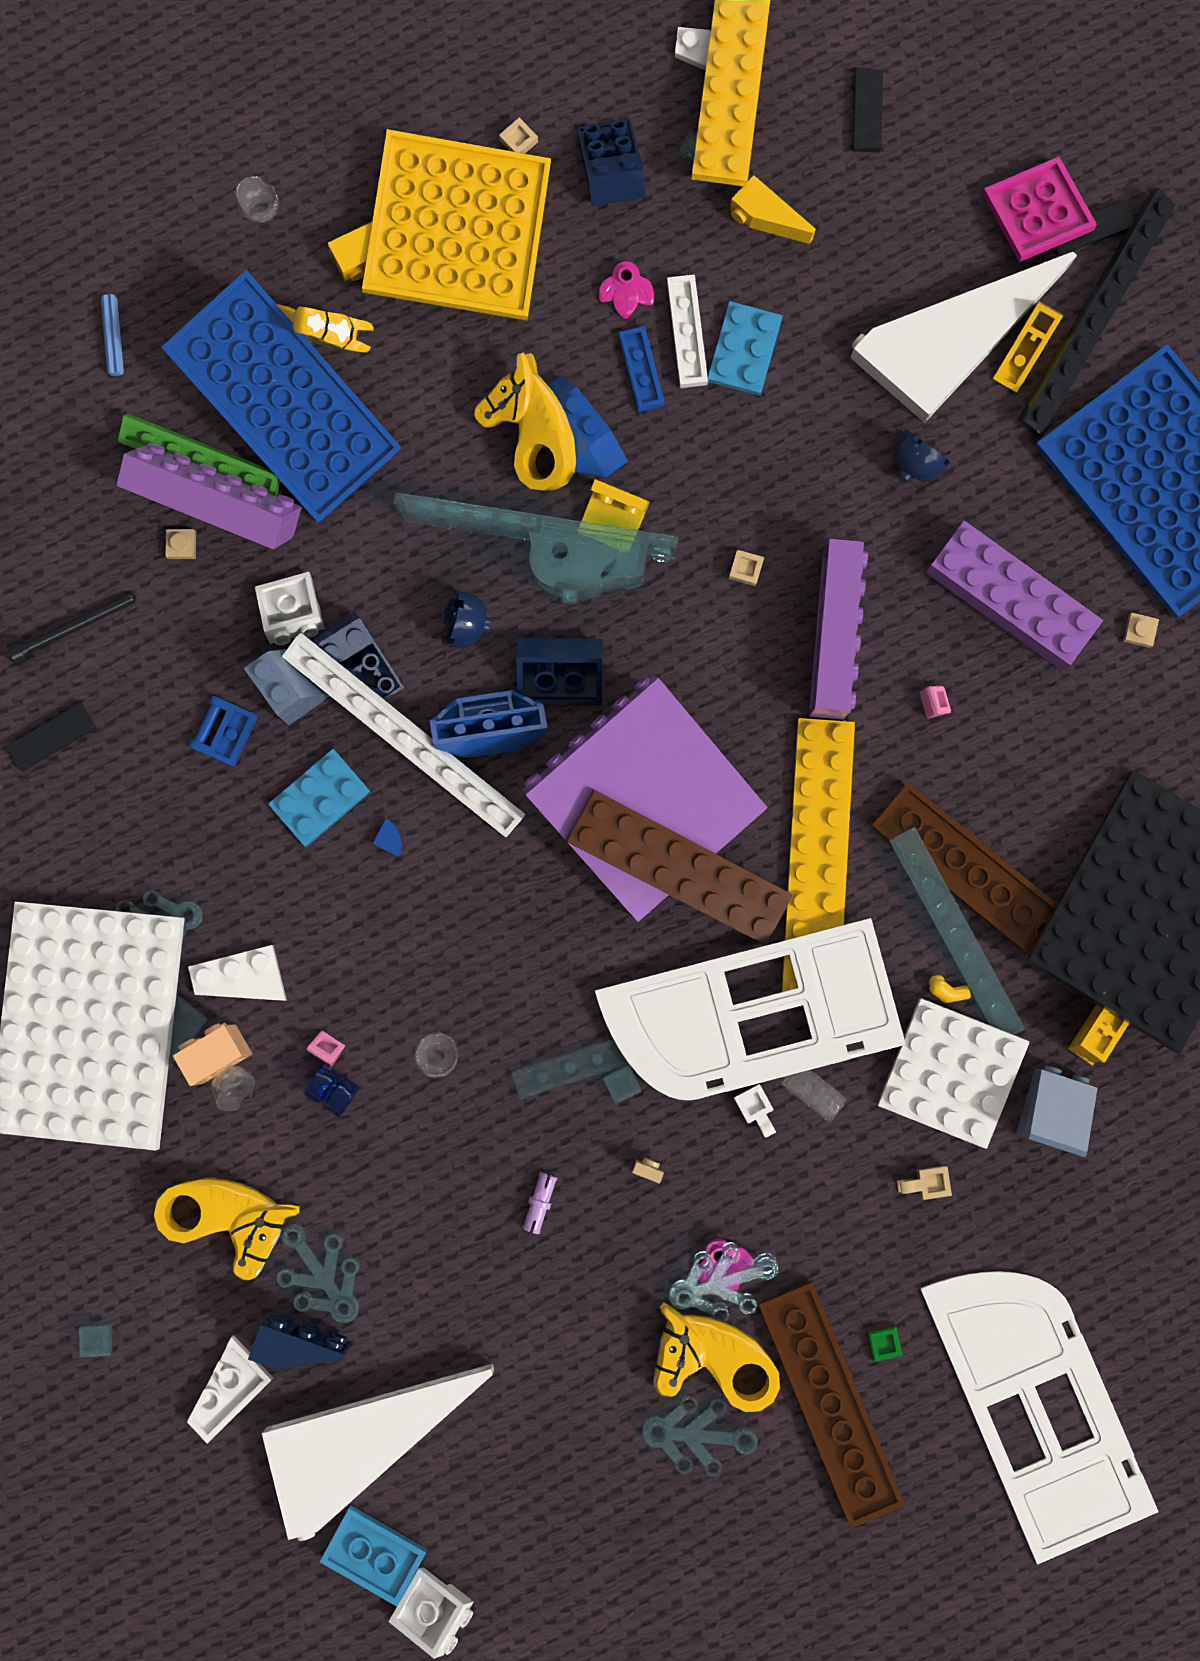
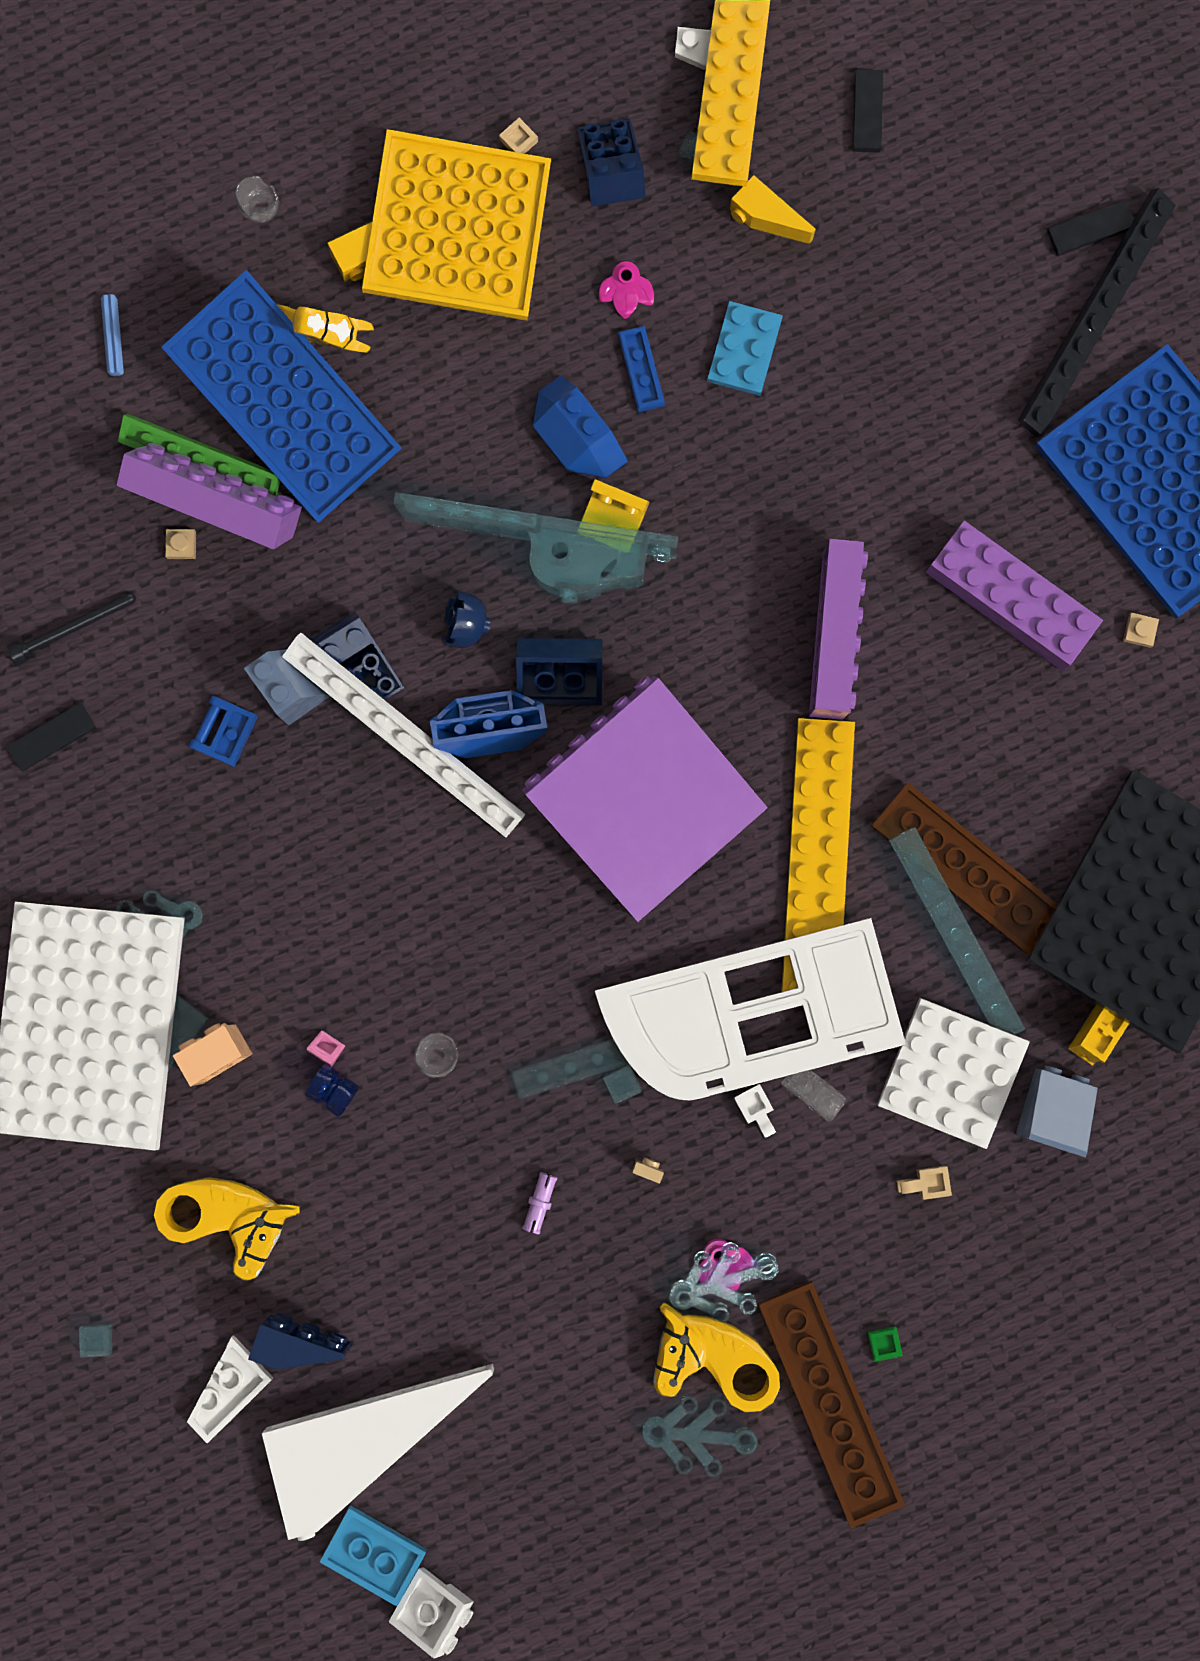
(224, 1086): clear hair -> none
(242, 975): white wing -> none
(289, 608): white plate -> none
(319, 798): dark azure plate -> none
(322, 1276): clear light blue plant -> none
(389, 838): blue tile -> none
(542, 422): yellow animal -> none
(678, 866): reddish brown plate -> none
(687, 331): white plate -> none
(746, 568): tan plate -> none
(918, 458): dark blue cylinder -> none
(935, 701): bright pink slope -> none
(938, 347): white slope -> none
(945, 992): yellow arm -> none
(1004, 1342): white door -> none
(1028, 346): yellow slope -> none
(1039, 209): dark pink plate -> none

